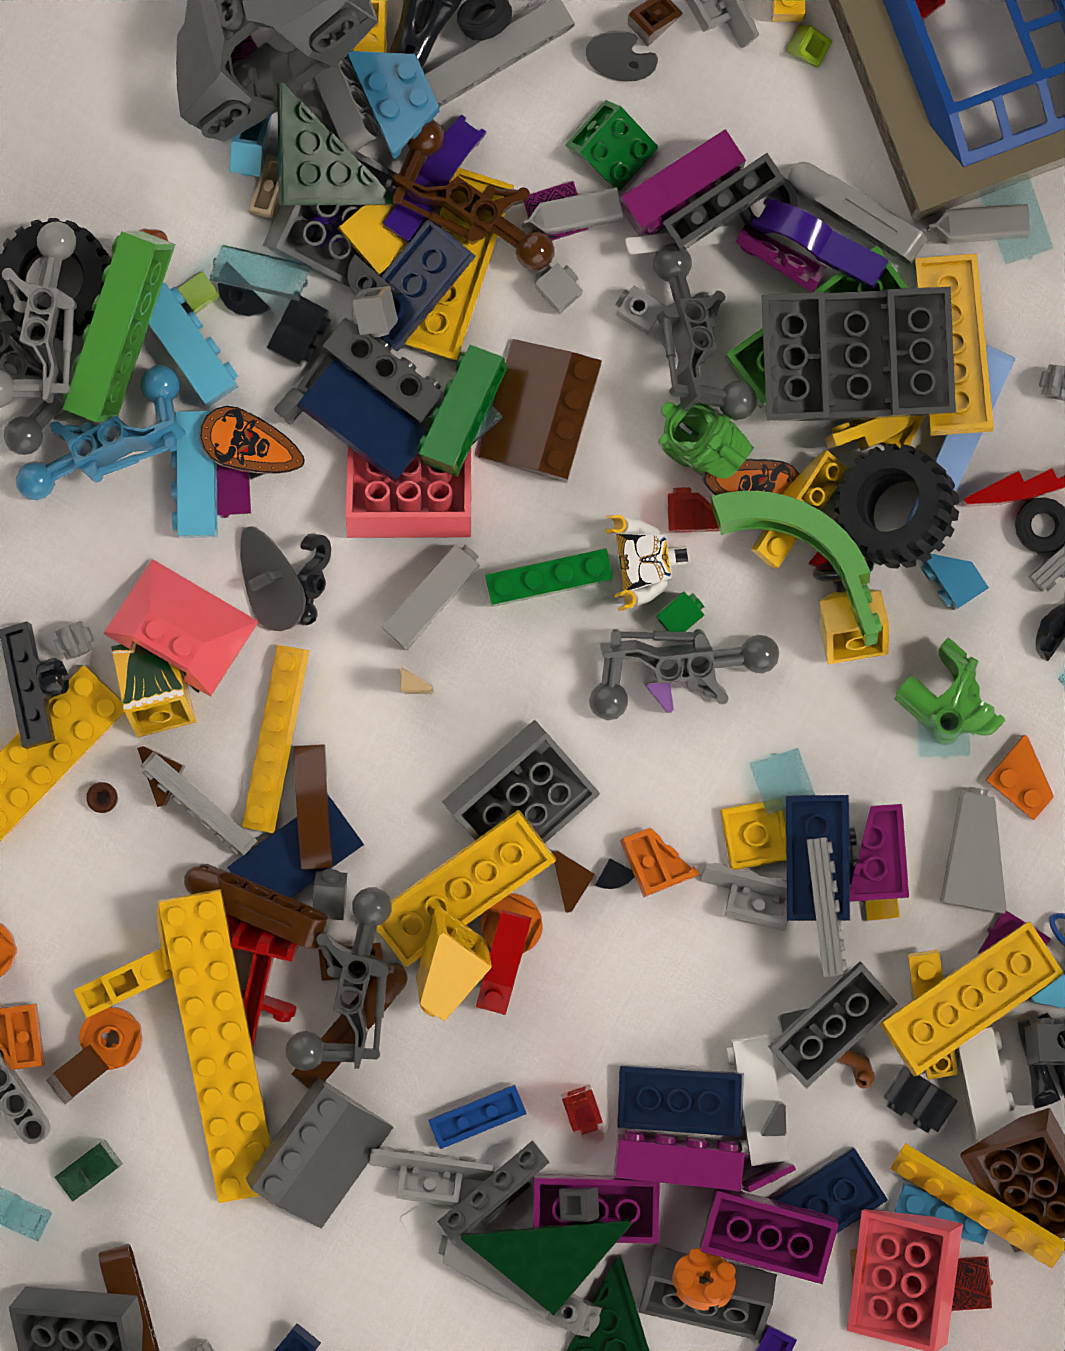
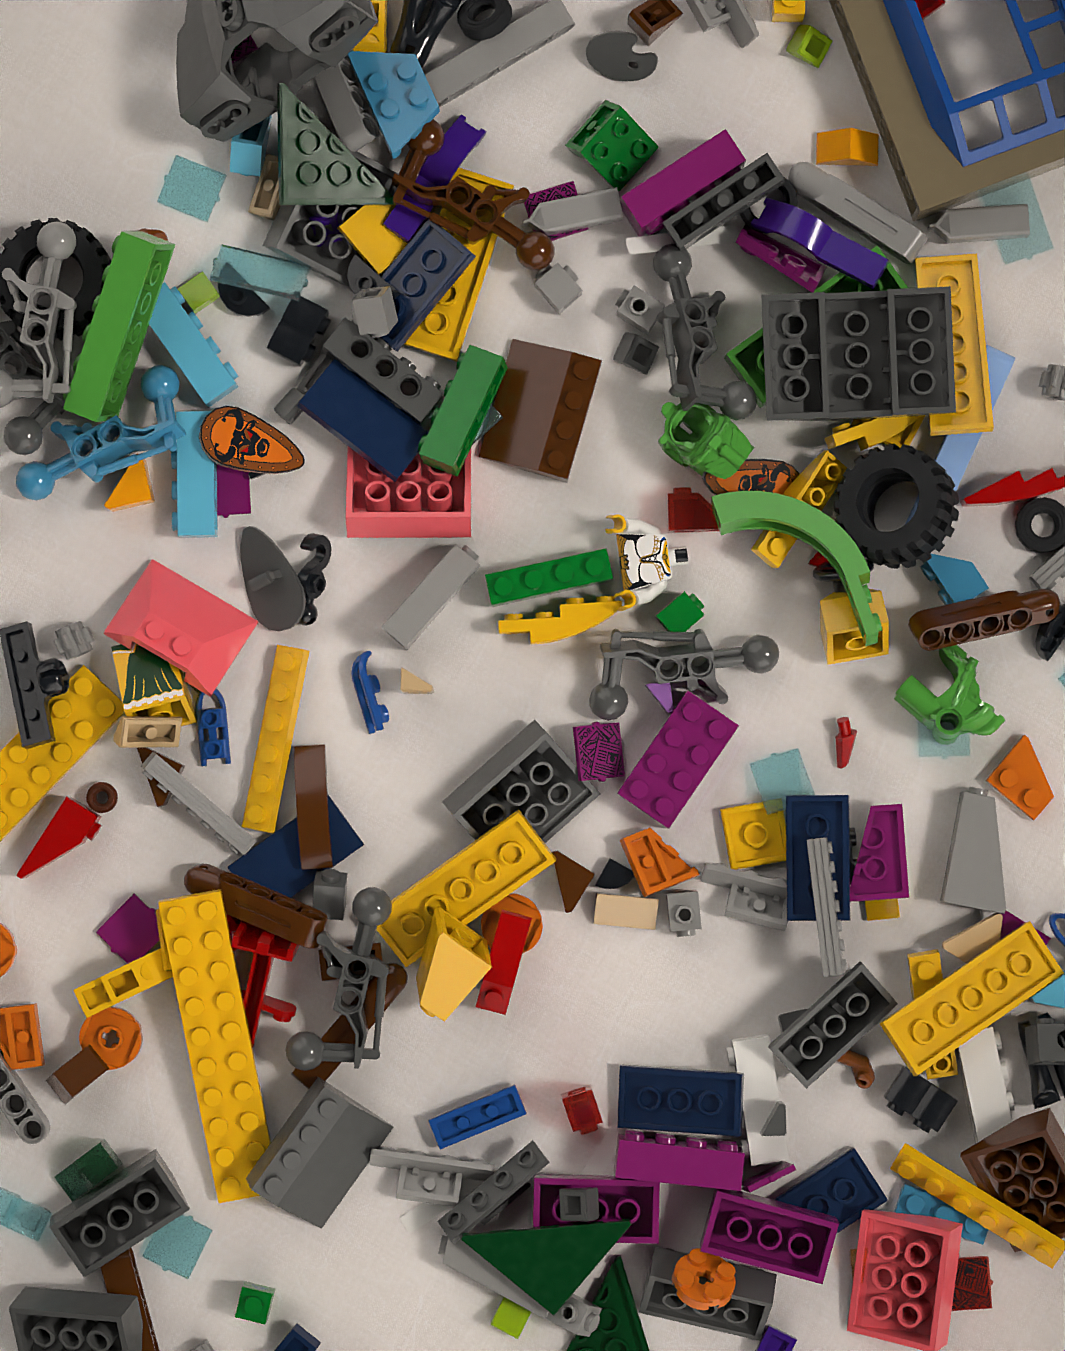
(65, 832): none -> red slope
(119, 1213): none -> dark grey slope
(131, 930): none -> magenta piece
(133, 489): none -> light orange slope
(148, 732): none -> tan slope
(178, 1245): none -> clear light blue piece
(191, 188): none -> clear light blue piece
(211, 720): none -> blue piece
(255, 1302): none -> green brick
(366, 687): none -> blue piece
(510, 1317): none -> lime slope
(574, 619): none -> yellow slope
(598, 751): none -> magenta piece
(626, 911): none -> tan slope
(636, 352): none -> dark grey slope
(677, 759): none -> magenta brick
(683, 913): none -> light grey brick
(844, 741): none -> red bar
(847, 147): none -> light orange slope
(975, 939): none -> tan piece
(982, 617): none -> reddish brown piece

